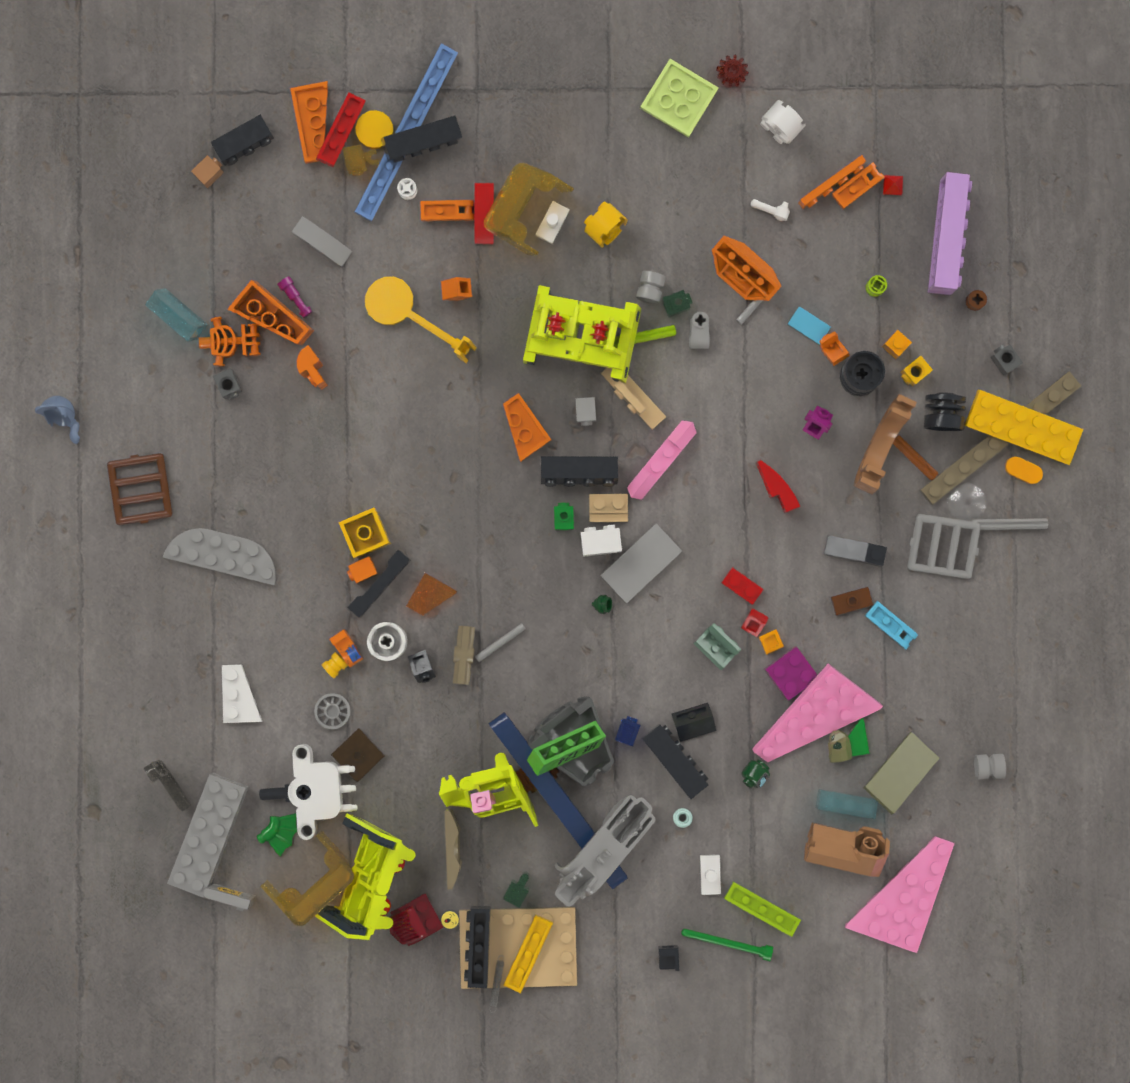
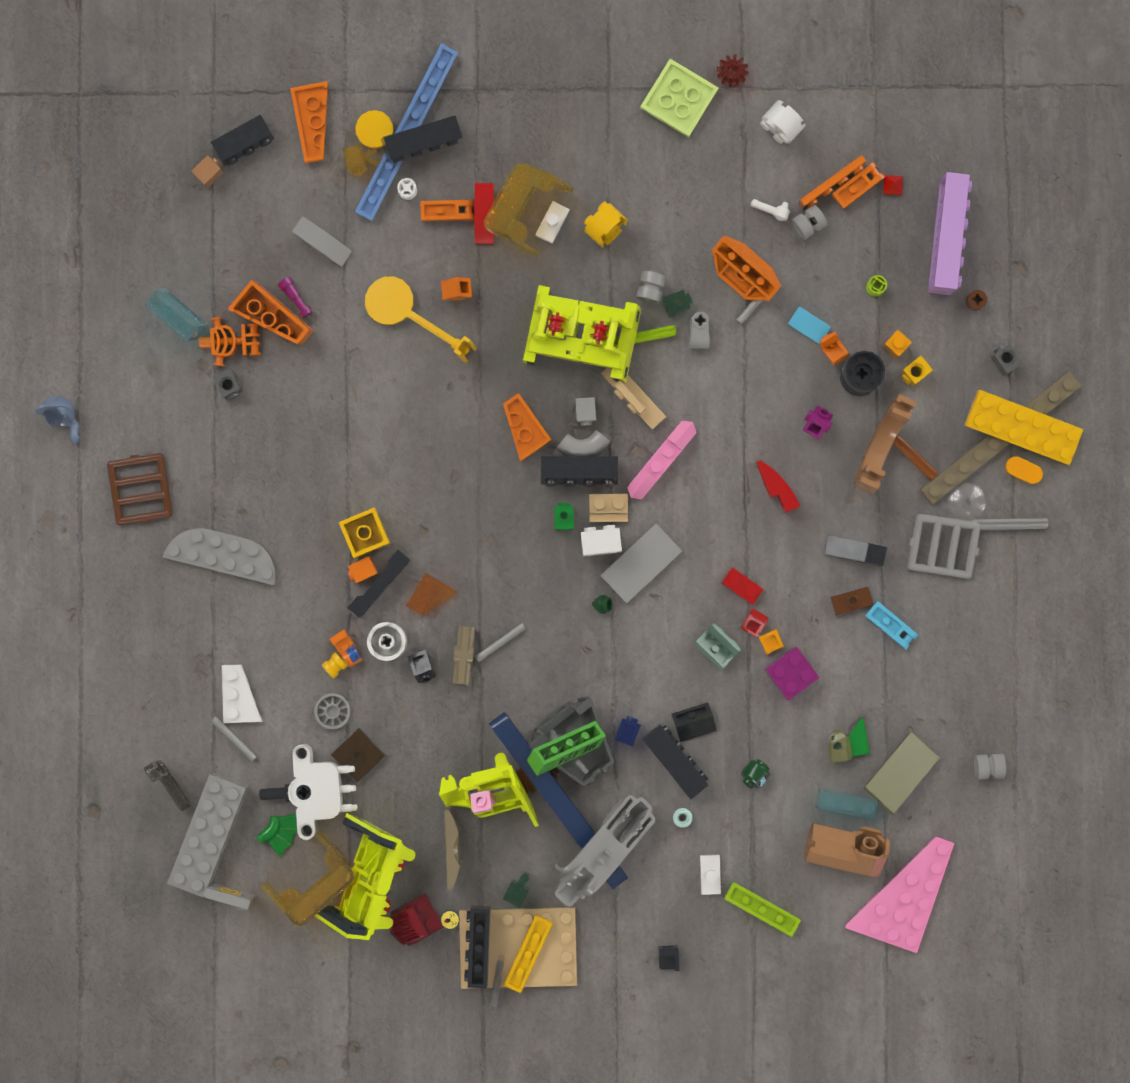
(233, 738): none -> light grey bar
(308, 367): orange brick -> none
(340, 129): red plate -> none
(587, 447): none -> light grey cylinder
(764, 952): green piece -> none
(803, 225): none -> light grey wheel
(821, 708): bright pink wing -> none
(944, 412): black wheel -> none

